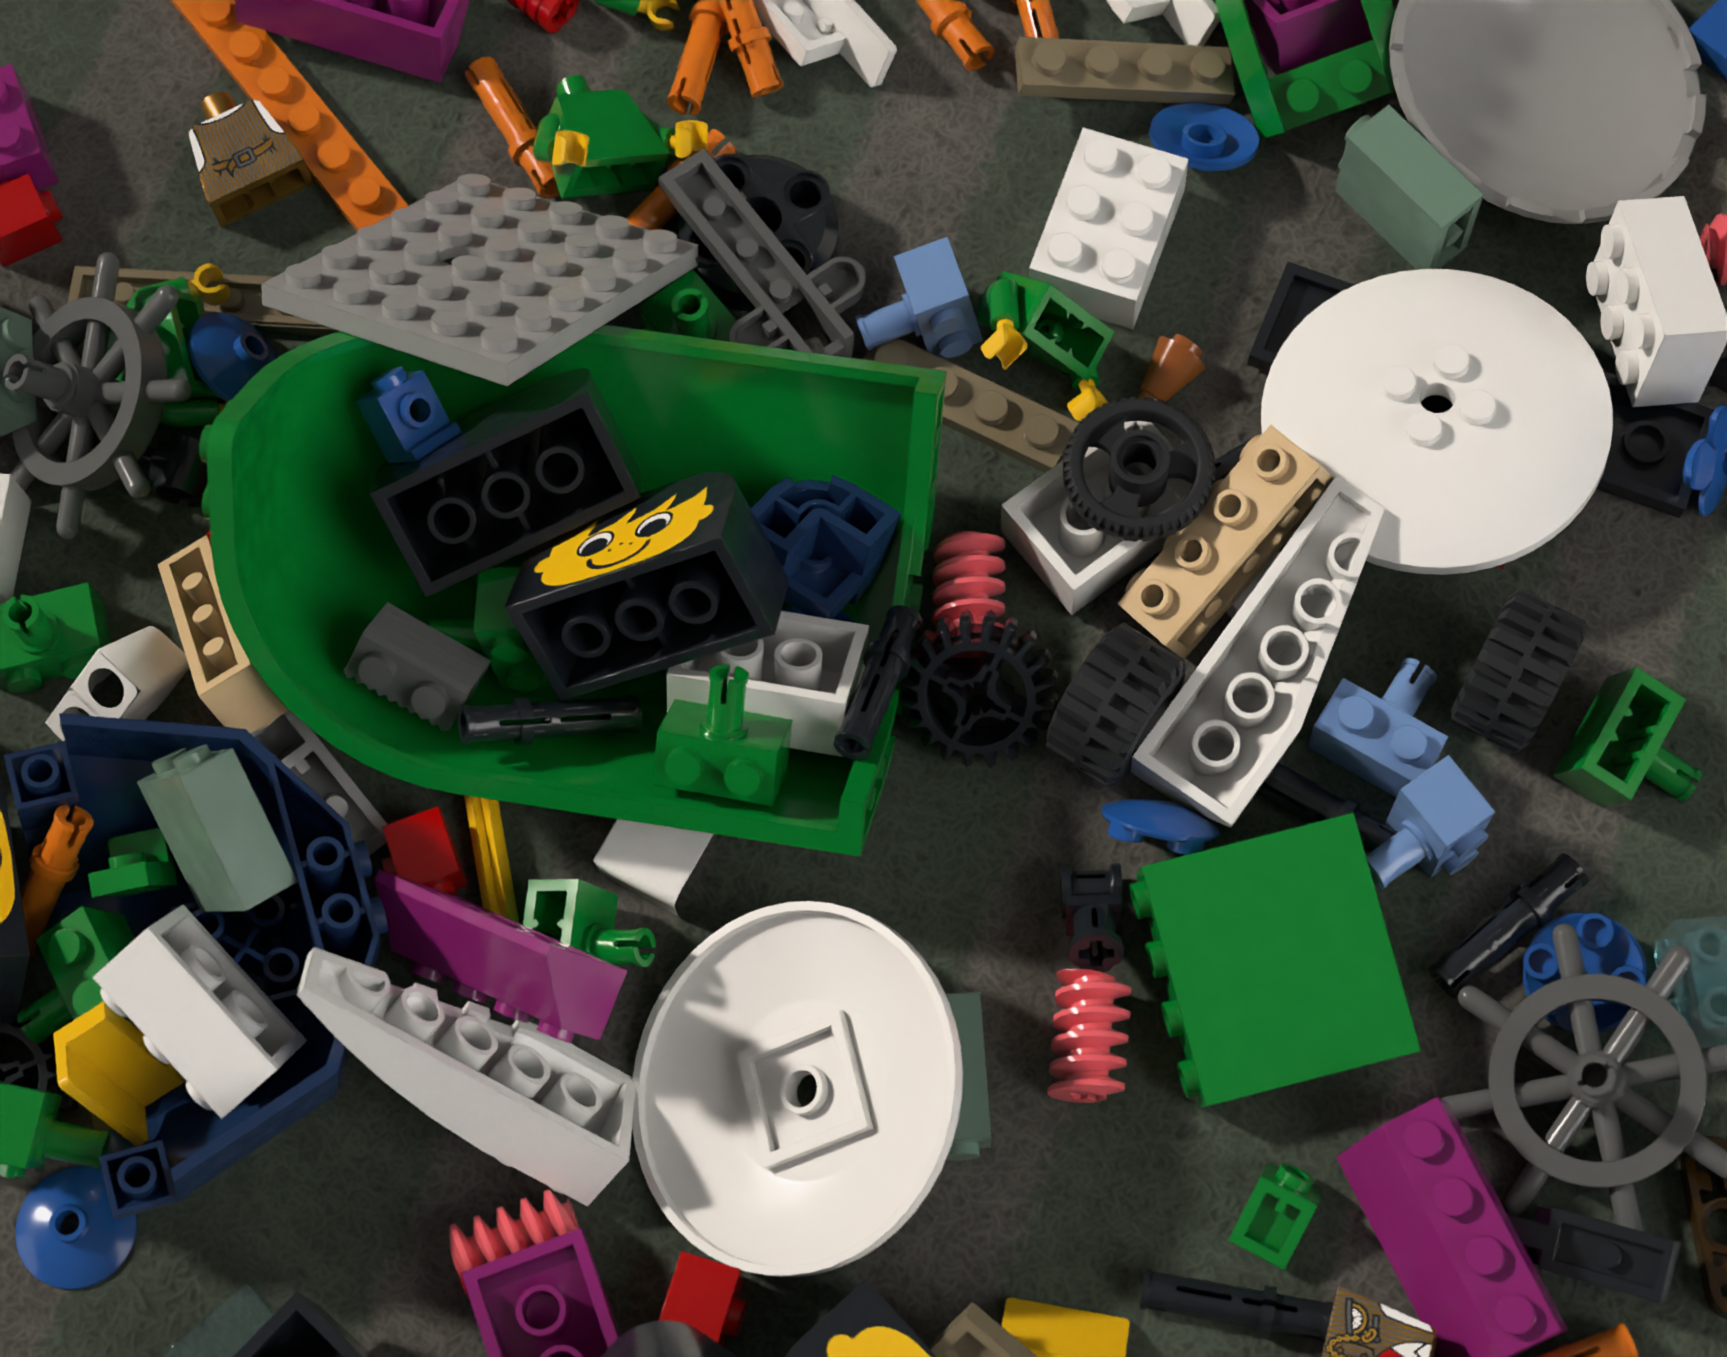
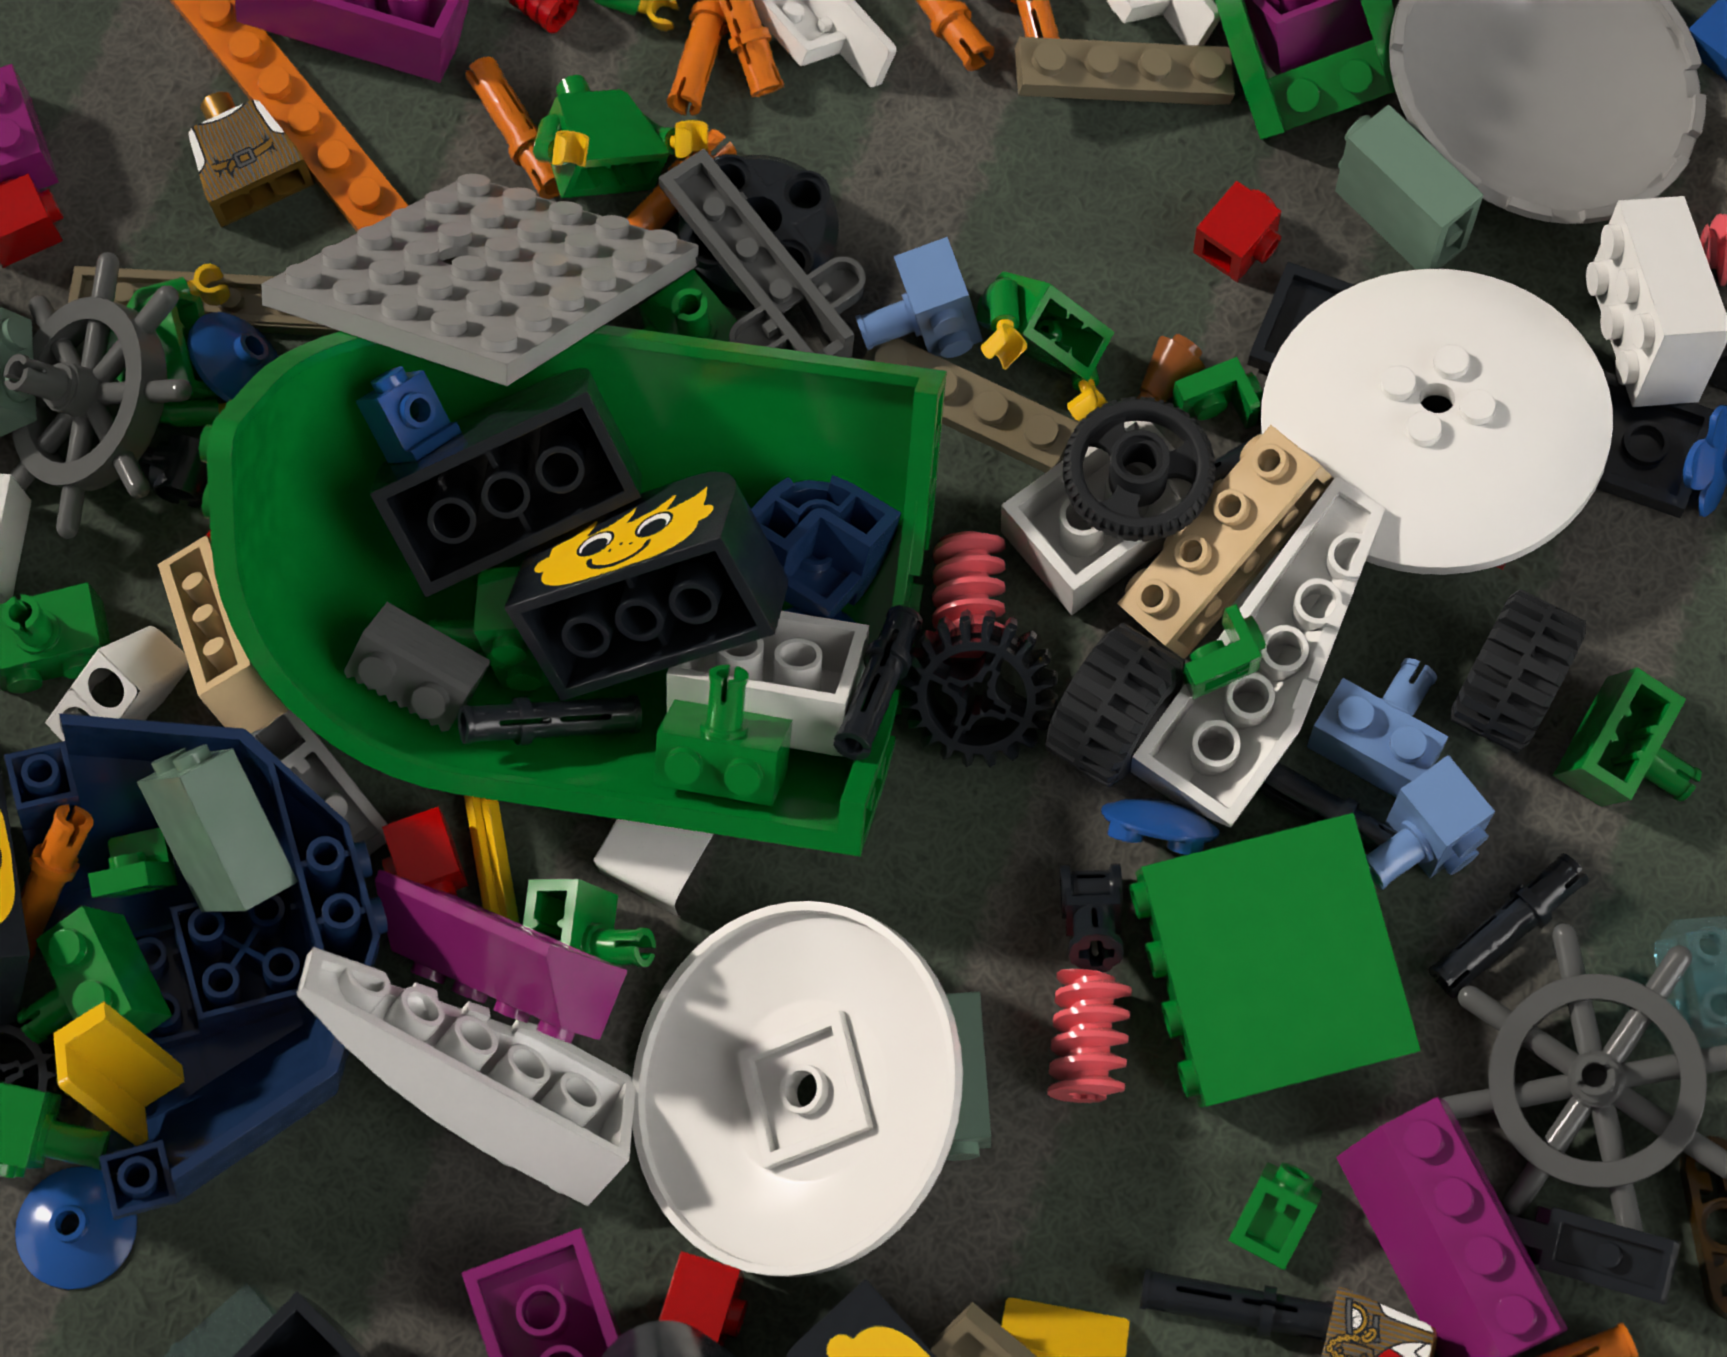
(198, 1011): white brick -> none
(510, 1234): coral piece -> none
(1110, 225): white brick -> none
(1206, 135): blue dish -> none
(1212, 389): none -> green bracket
(1220, 665): none -> green bracket
(1239, 231): none -> red brick
(1605, 950): blue dish -> none

